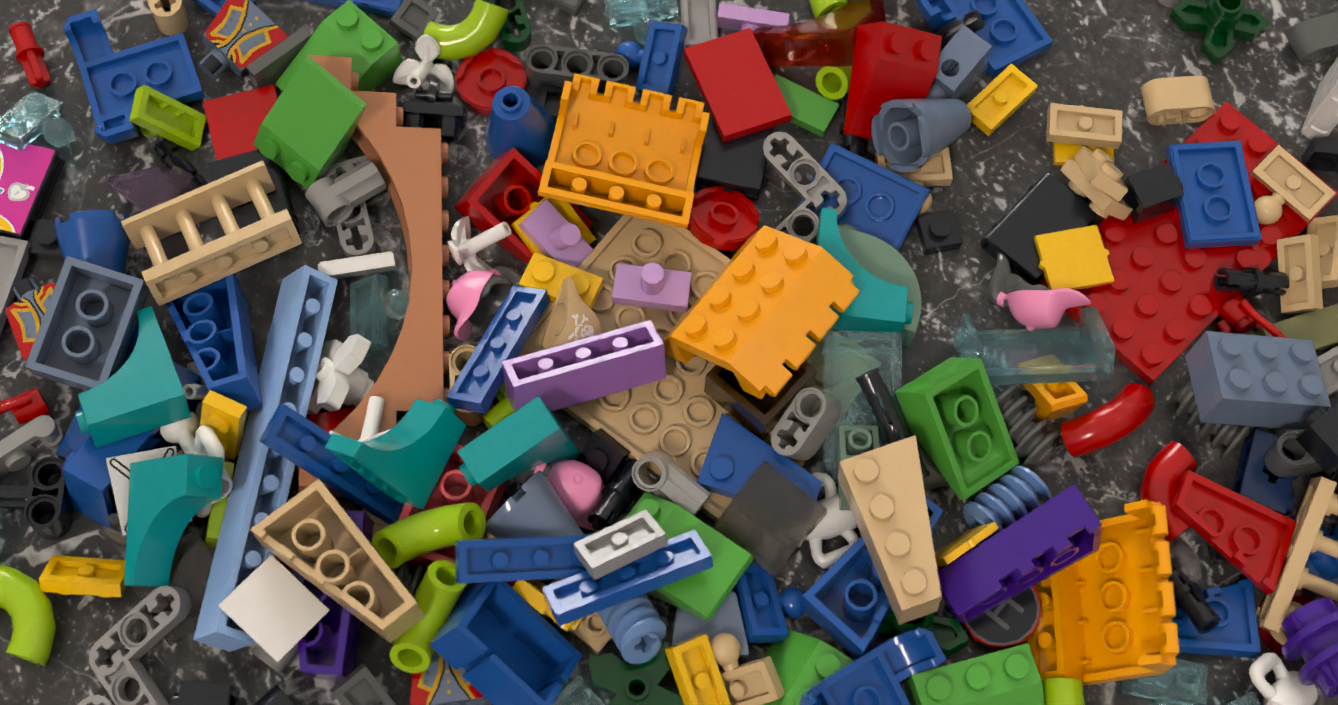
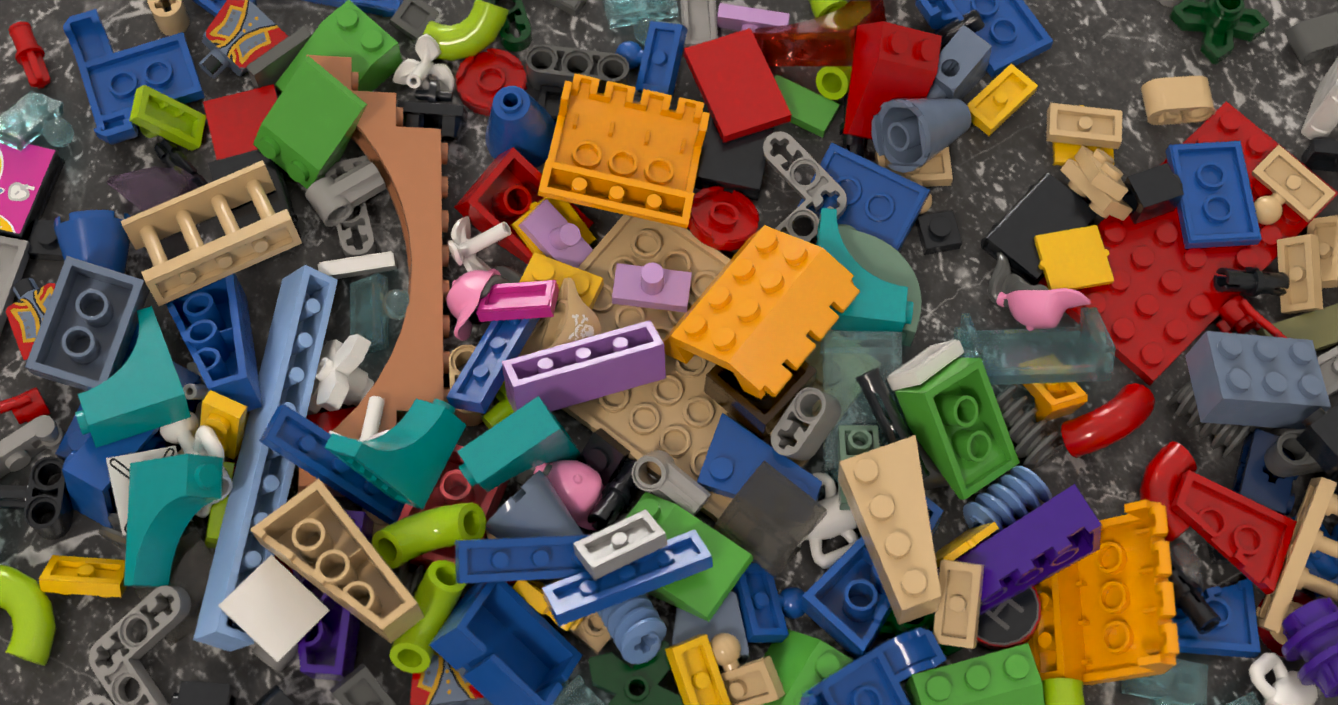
(519, 301): none -> dark pink tile
(925, 364): none -> white tile
(960, 603): none -> tan plate

